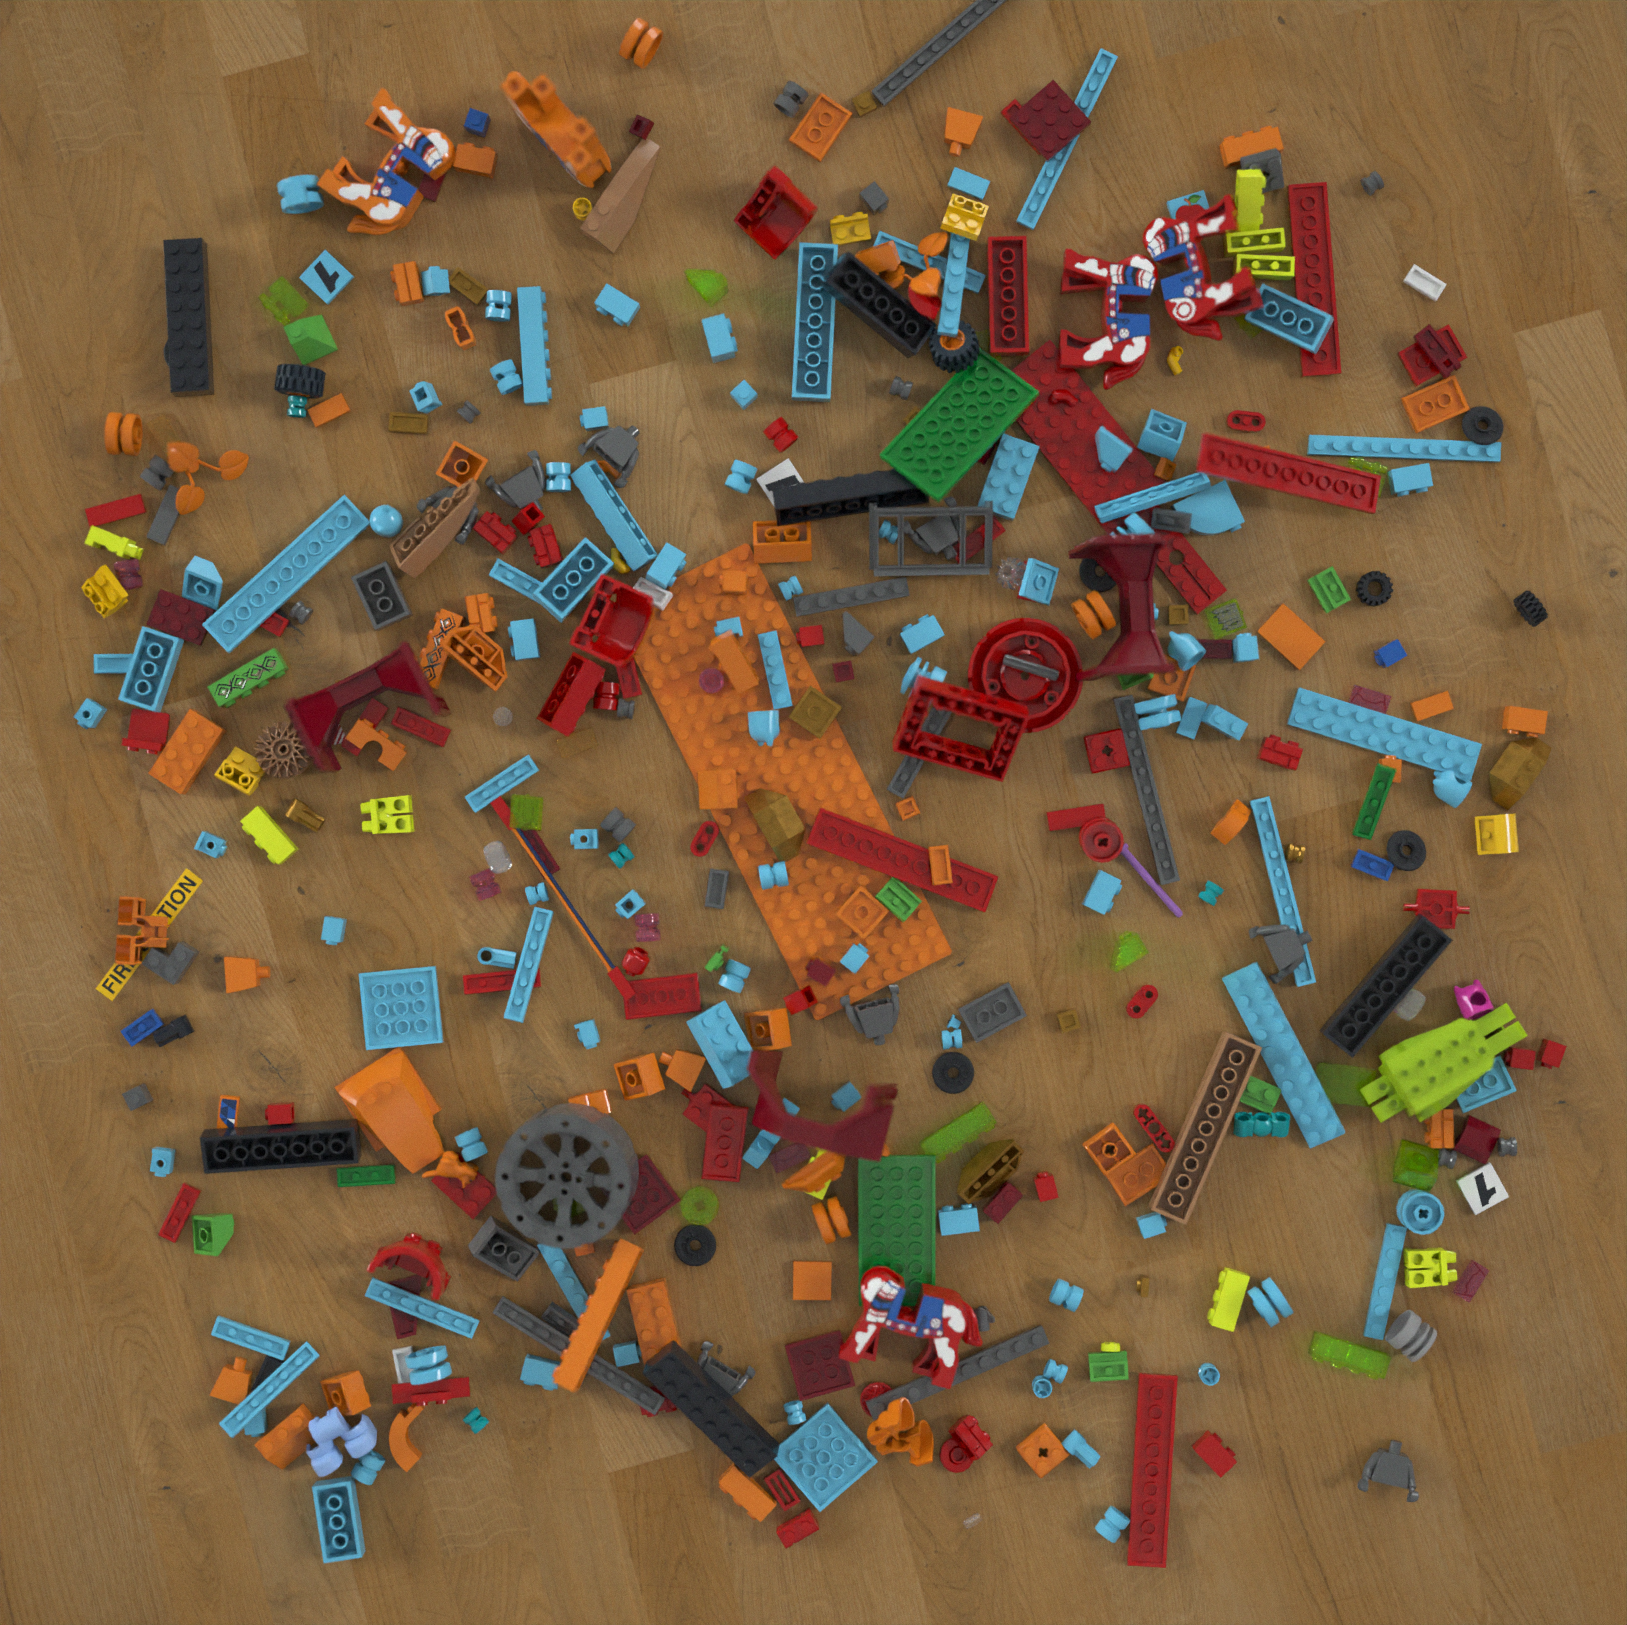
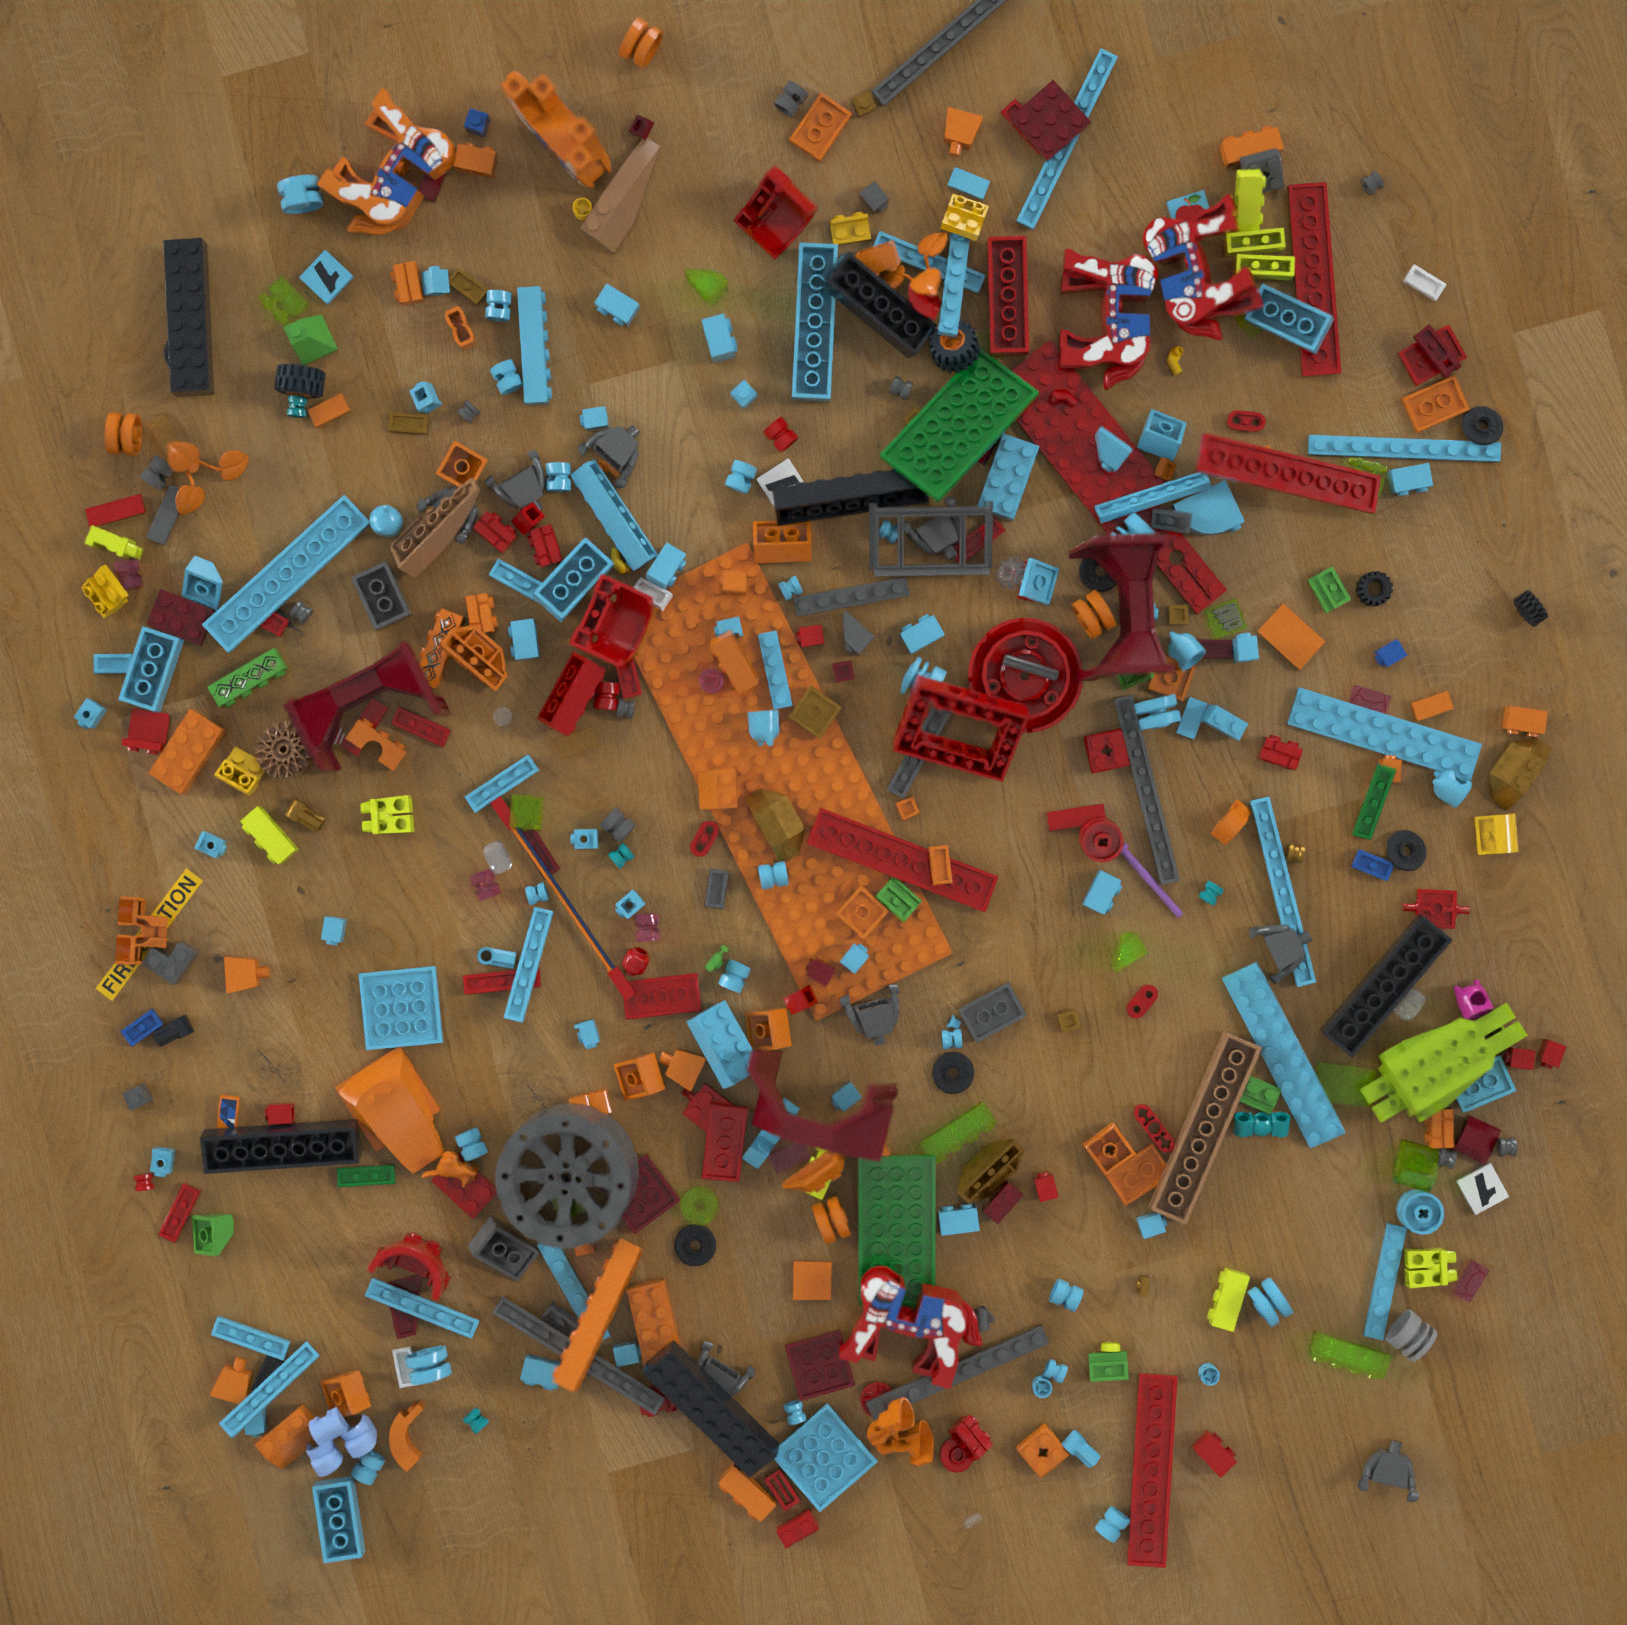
(144, 1182): none -> red wheel
(436, 1391): red bracket -> none

